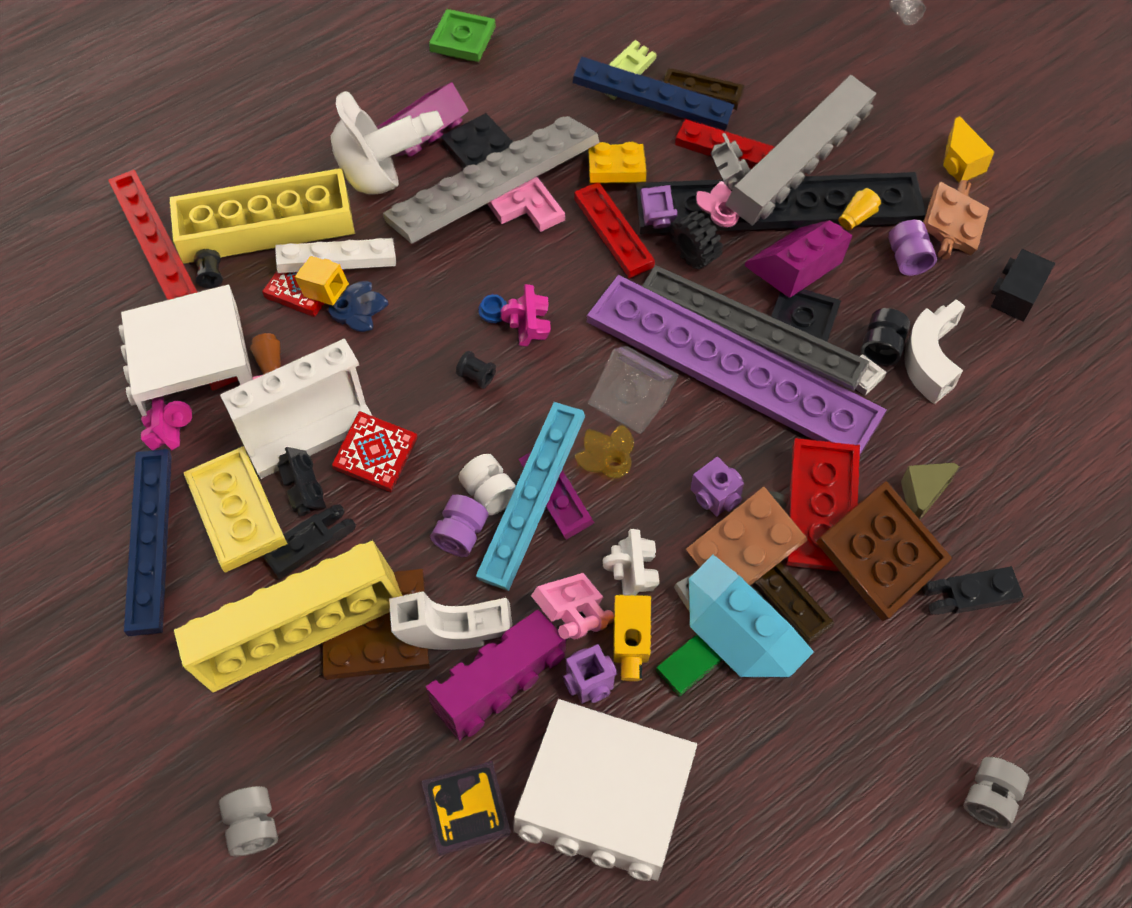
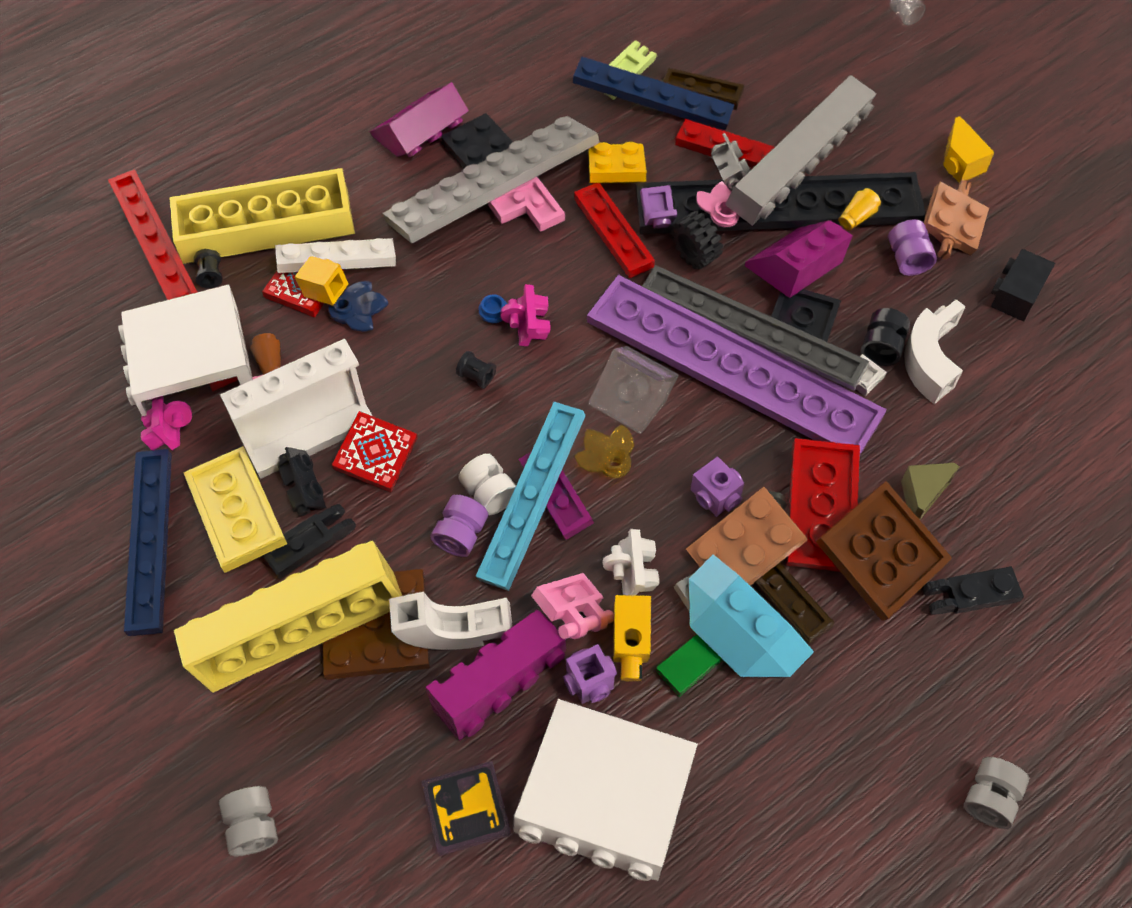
(367, 151): white piece -> none
(462, 35): bright green plate -> none

